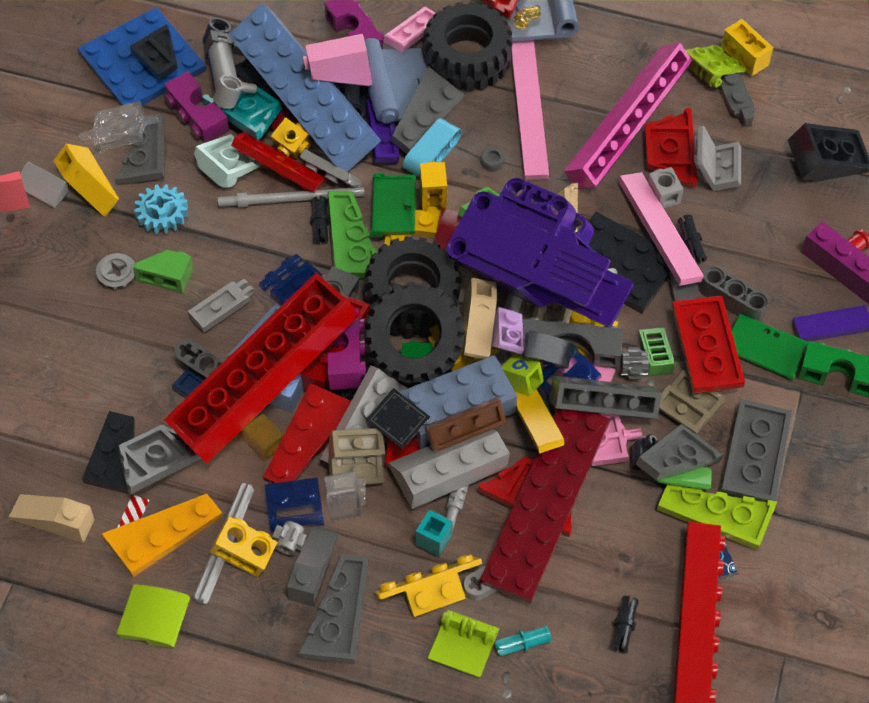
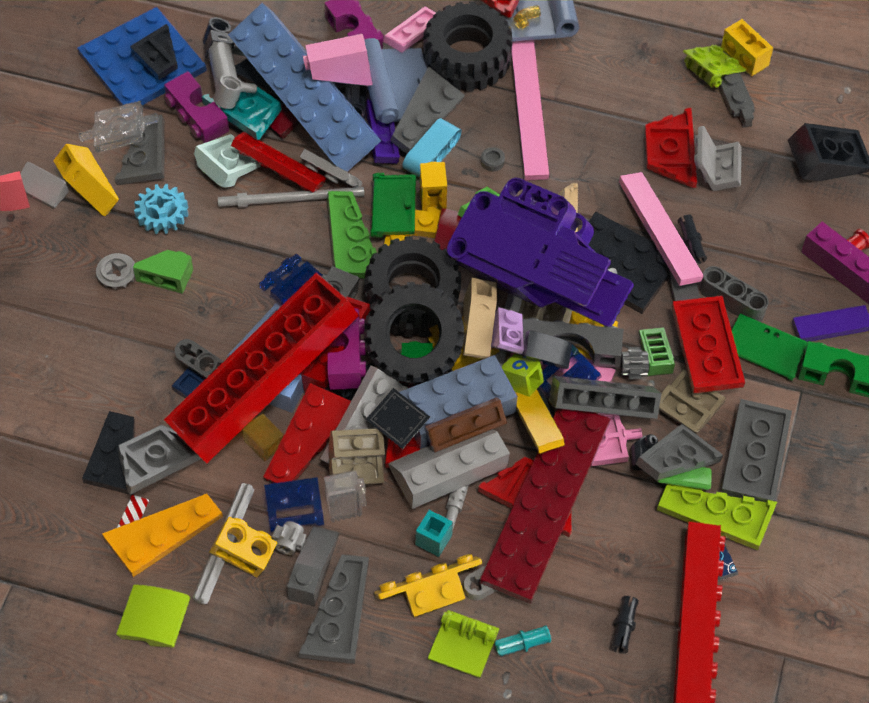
(54, 515): tan slope -> none
(221, 304): light grey hinge -> none
(291, 138): yellow brick -> none
(319, 220): black pin -> none
(628, 116): dark pink brick -> none
(671, 192): light grey brick -> none

